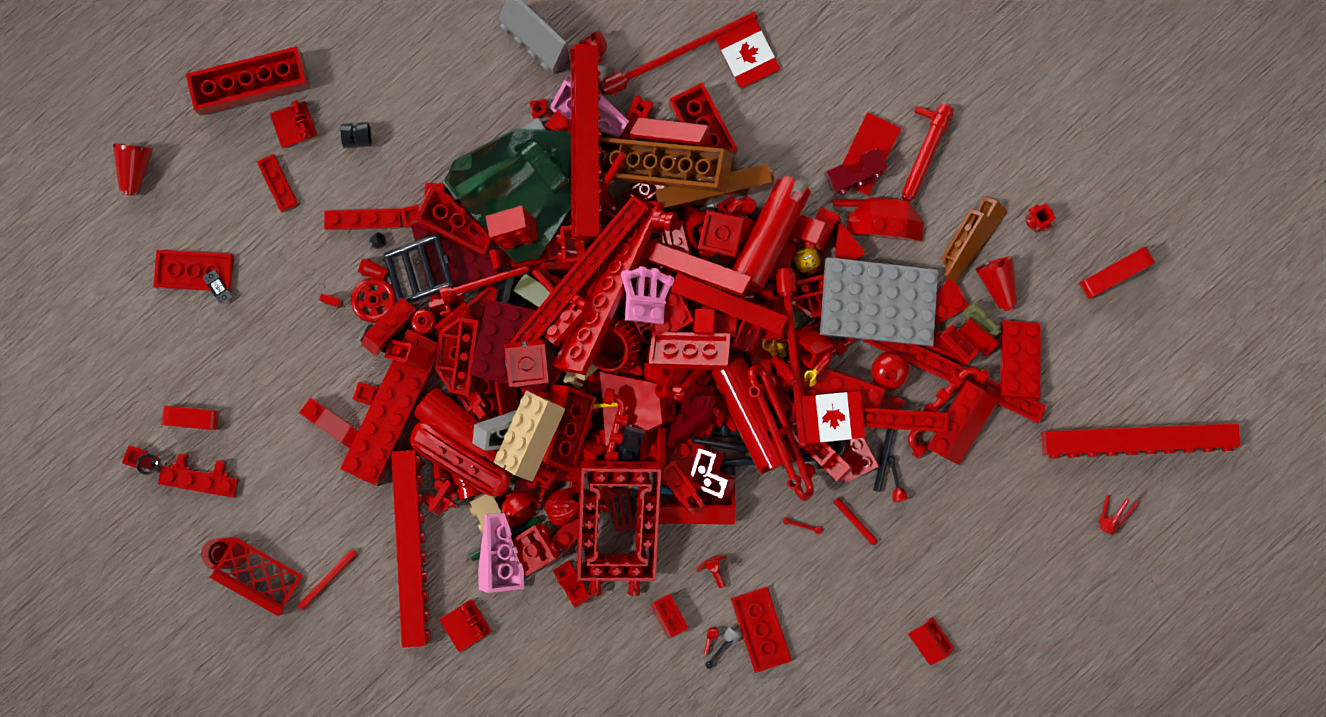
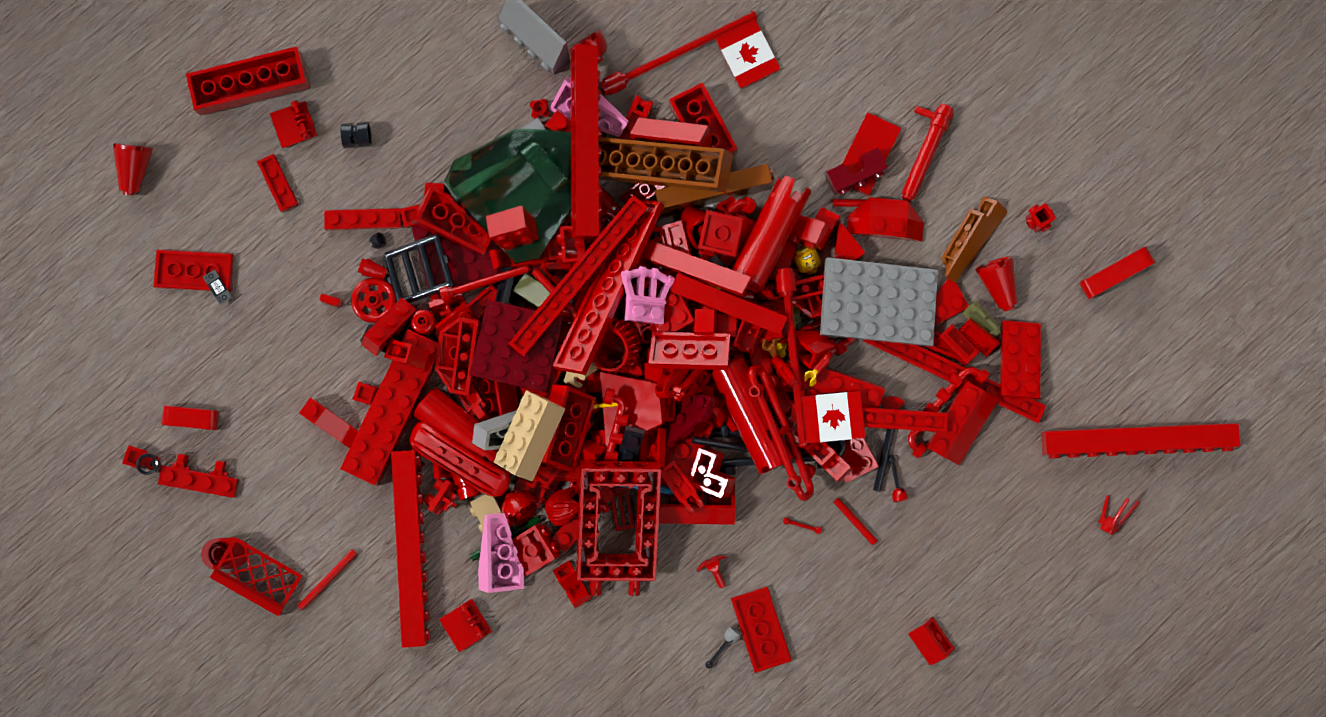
(526, 363): red container -> none
(568, 320): red plate -> none
(611, 173): red bar -> none
(665, 220): red wheel -> none
(669, 616): red hinge -> none
(712, 633): red hand -> none
(890, 370): red cylinder -> none

